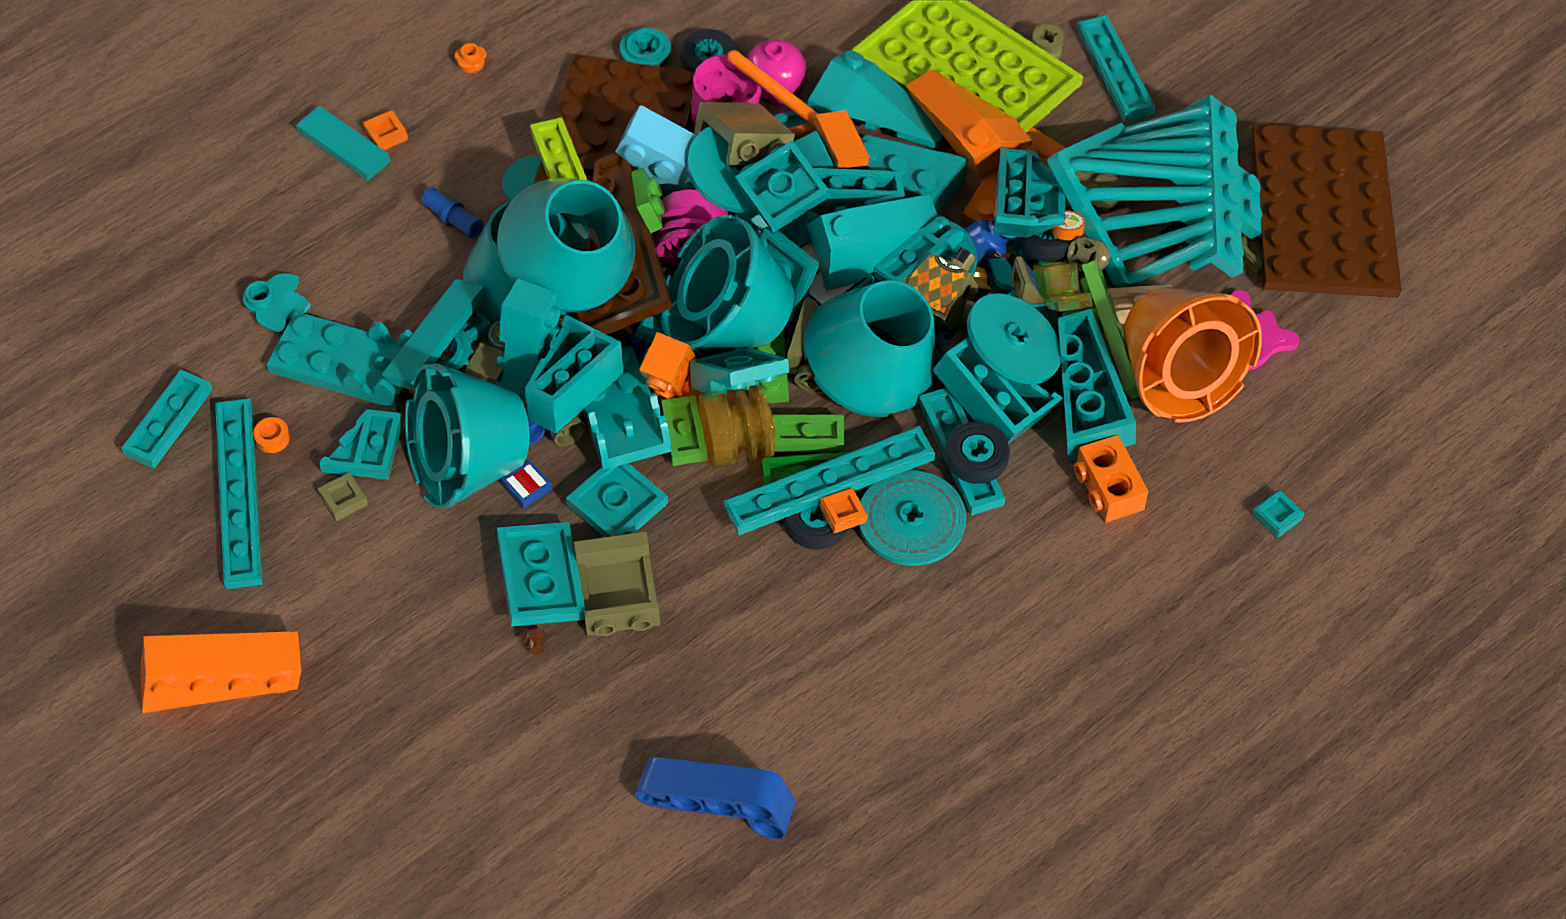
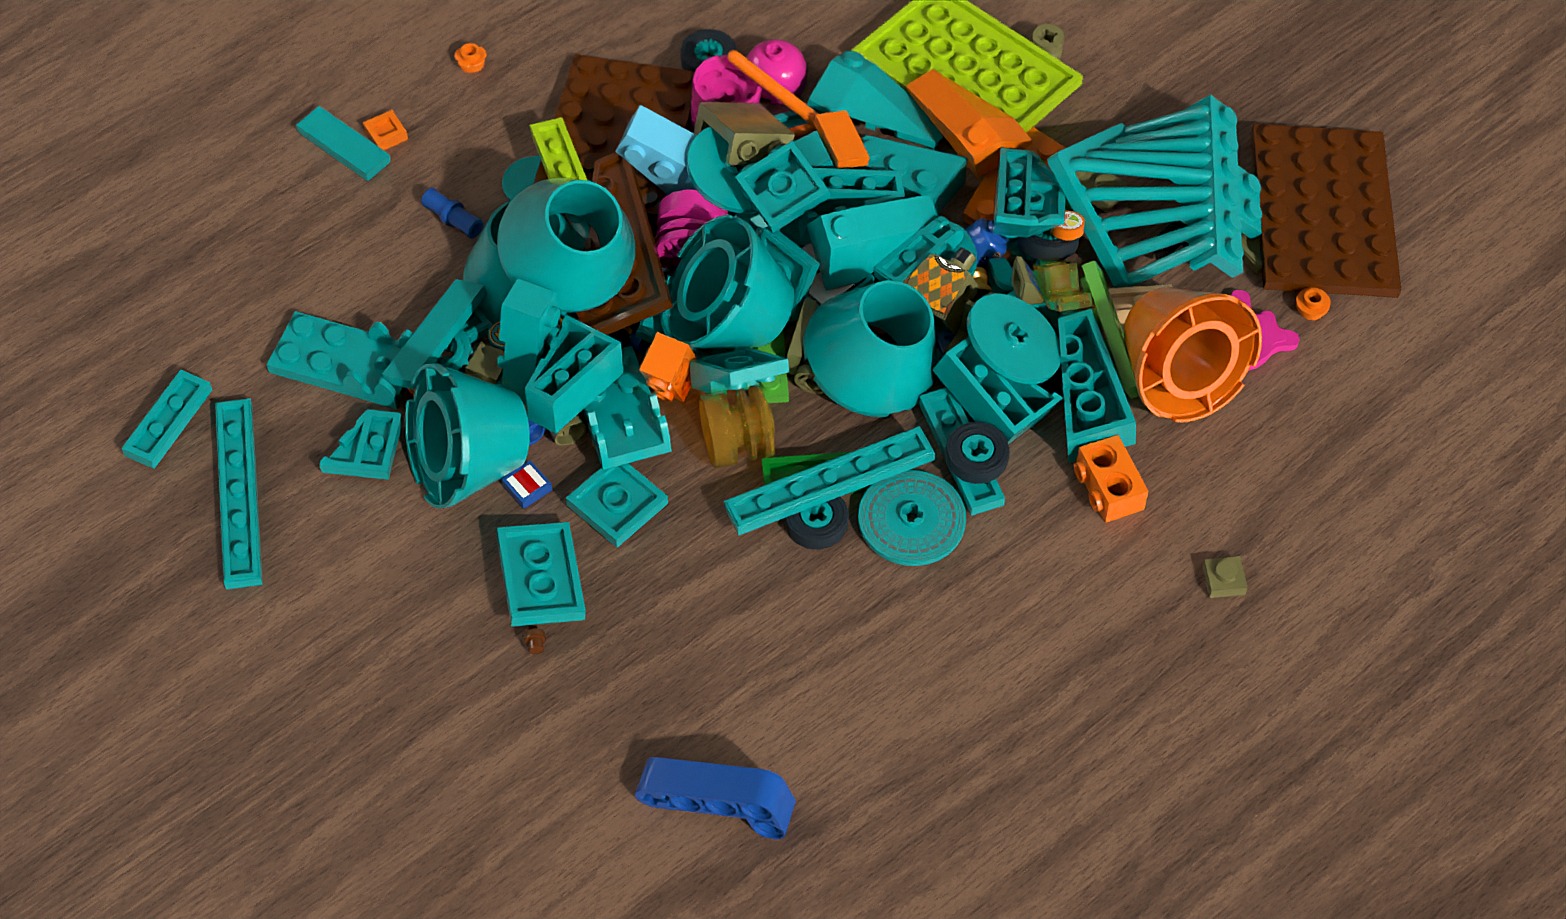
(216, 668): orange wedge -> none
(271, 434): orange tile -> none
(277, 302): teal plate -> none
(343, 496): olive tile -> none
(617, 584): olive panel -> none
(642, 39): teal gear -> none
(648, 199): bright green plate -> none
(685, 430): bright green plate -> none
(809, 433): bright green plate -> none
(843, 510): orange tile -> none
(1082, 248): olive wheel -> none
(1115, 68): teal tile -> none
(1225, 577): none -> olive plate
(1278, 513): teal tile -> none
(1309, 309): none -> orange plate

